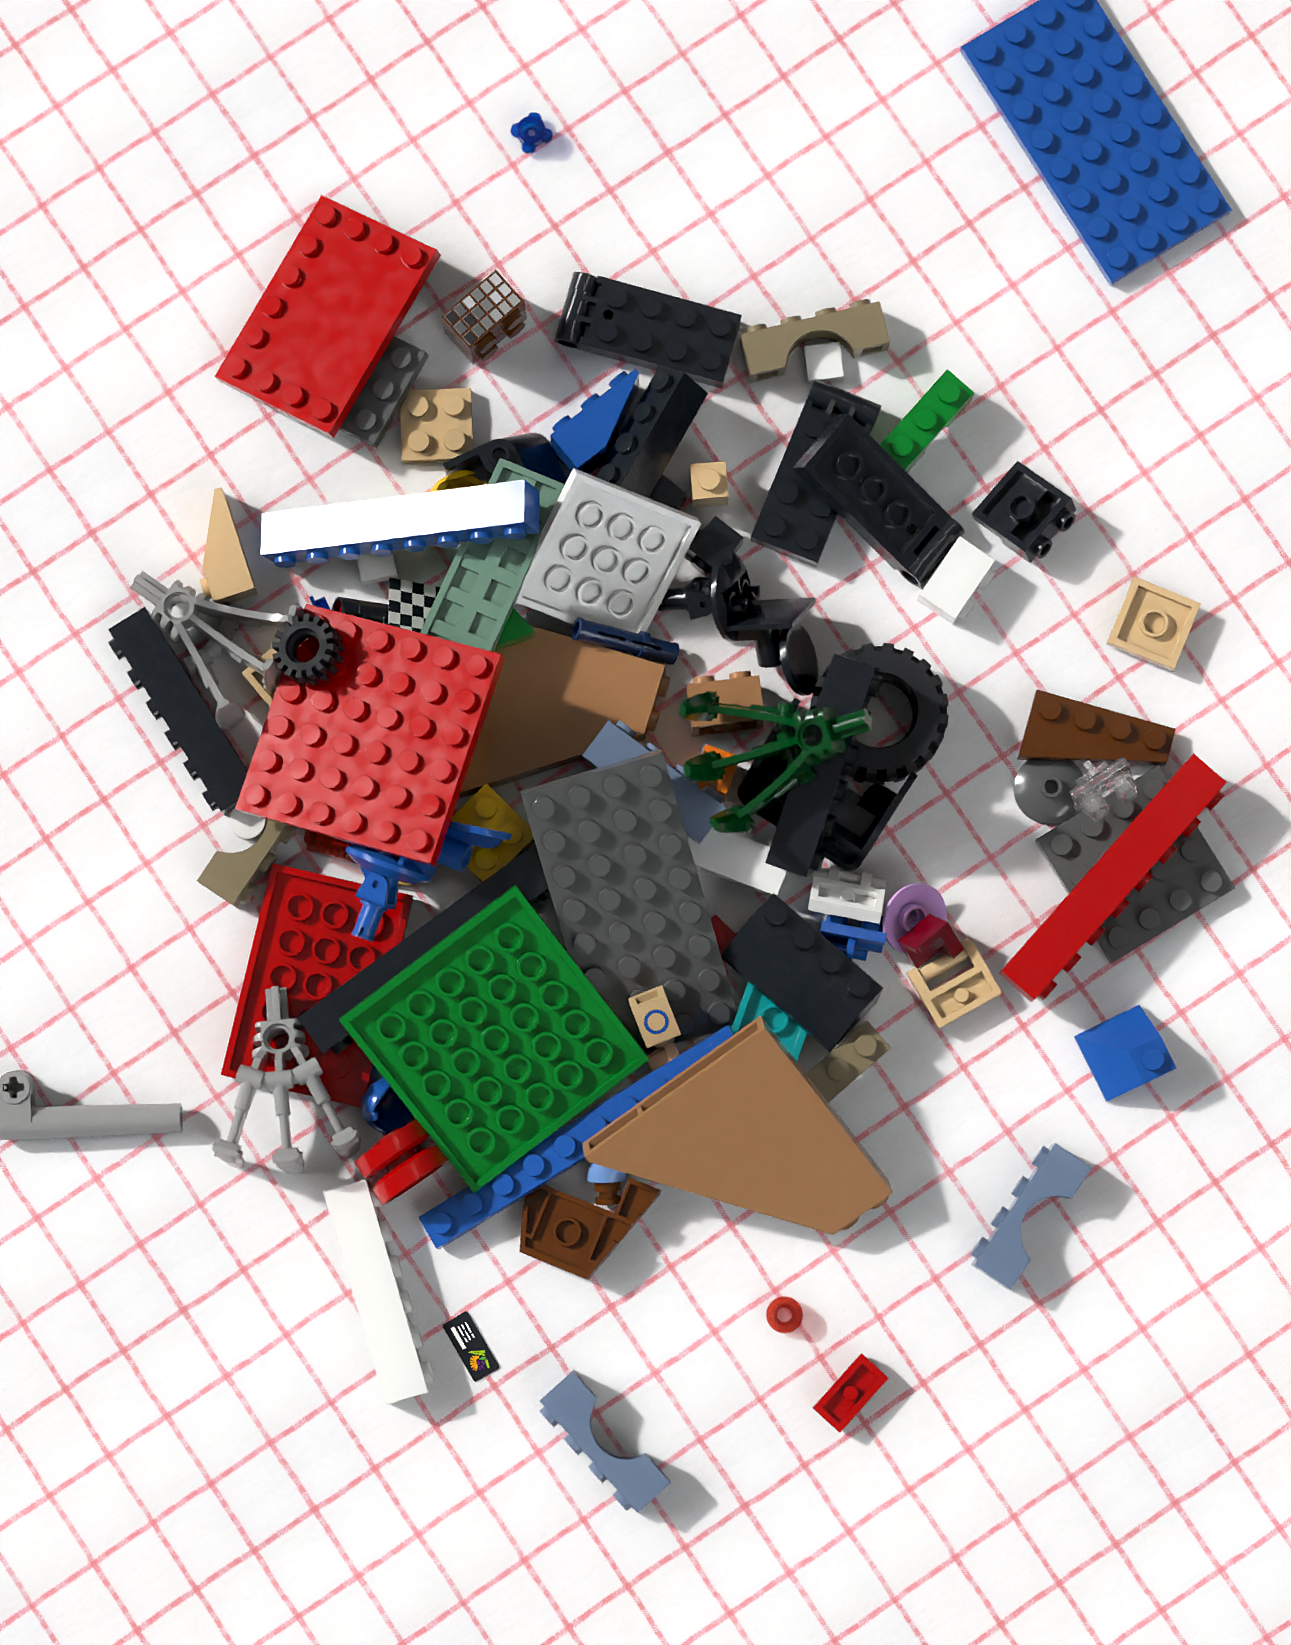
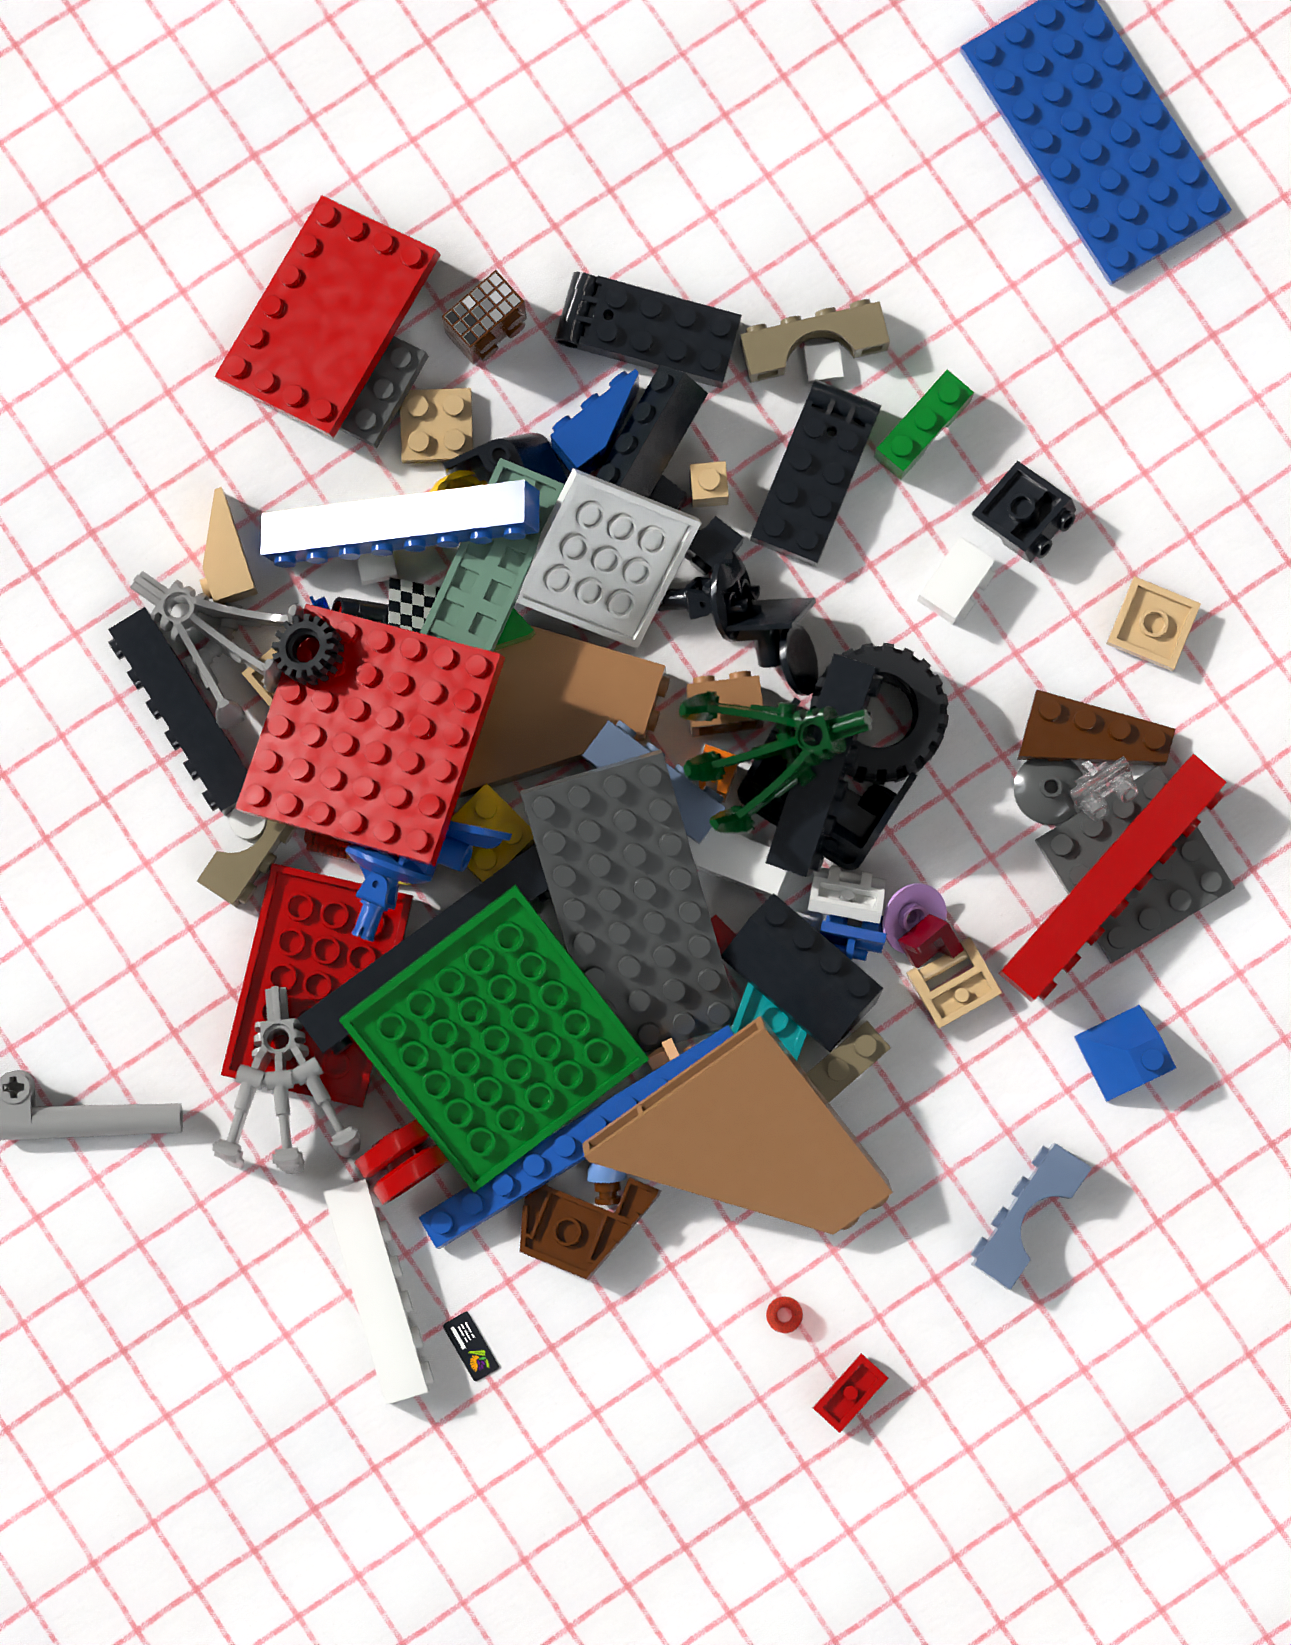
(383, 1108): blue hair -> none
(535, 123): clear blue plate -> none
(589, 632): dark blue pin -> none
(635, 1478): sand blue arch -> none
(654, 1017): tan brick -> none
(879, 499): black hinge -> none

